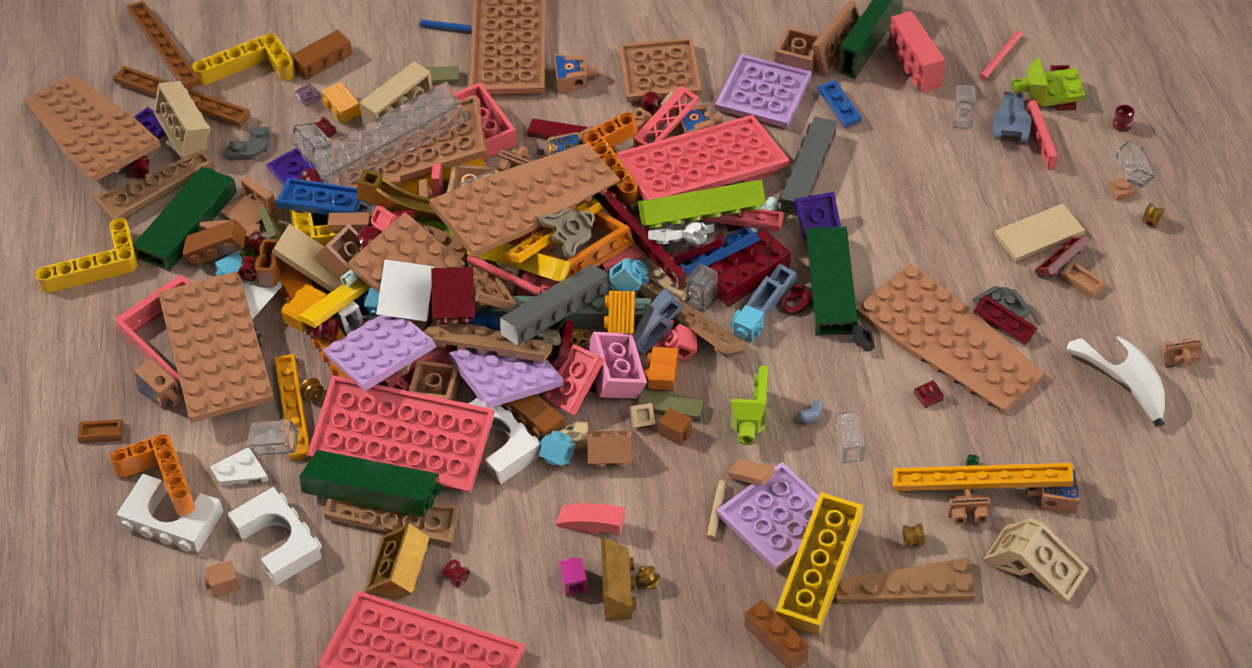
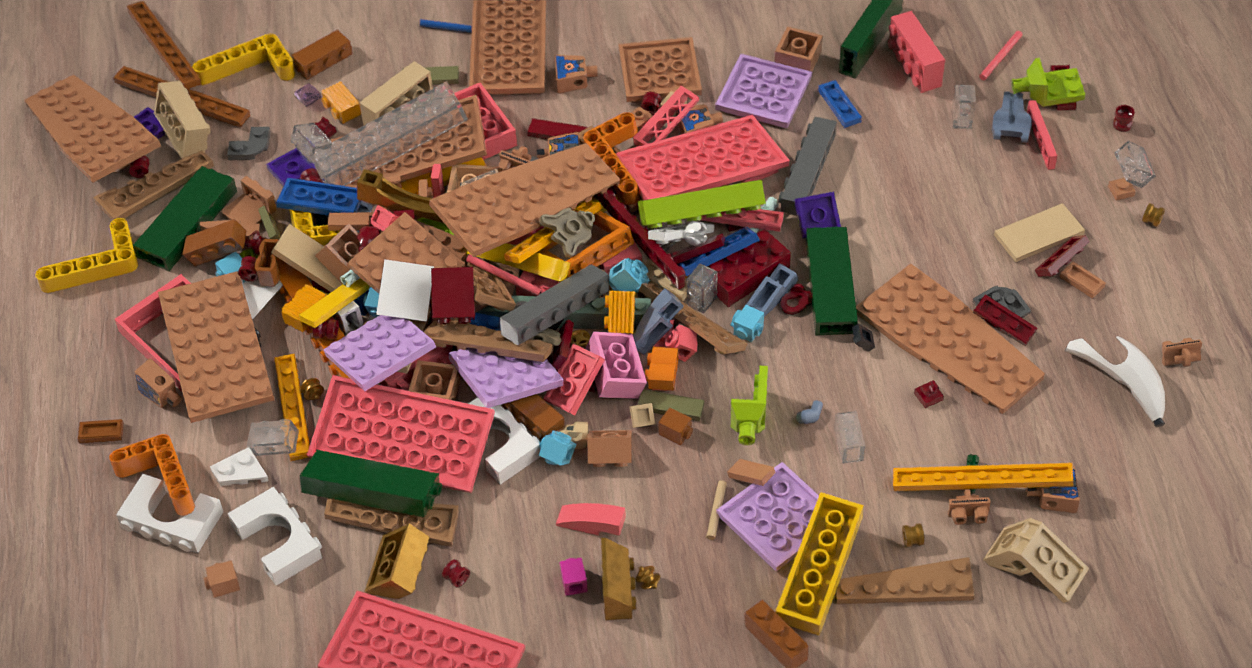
(829, 42): nougat tile -> none

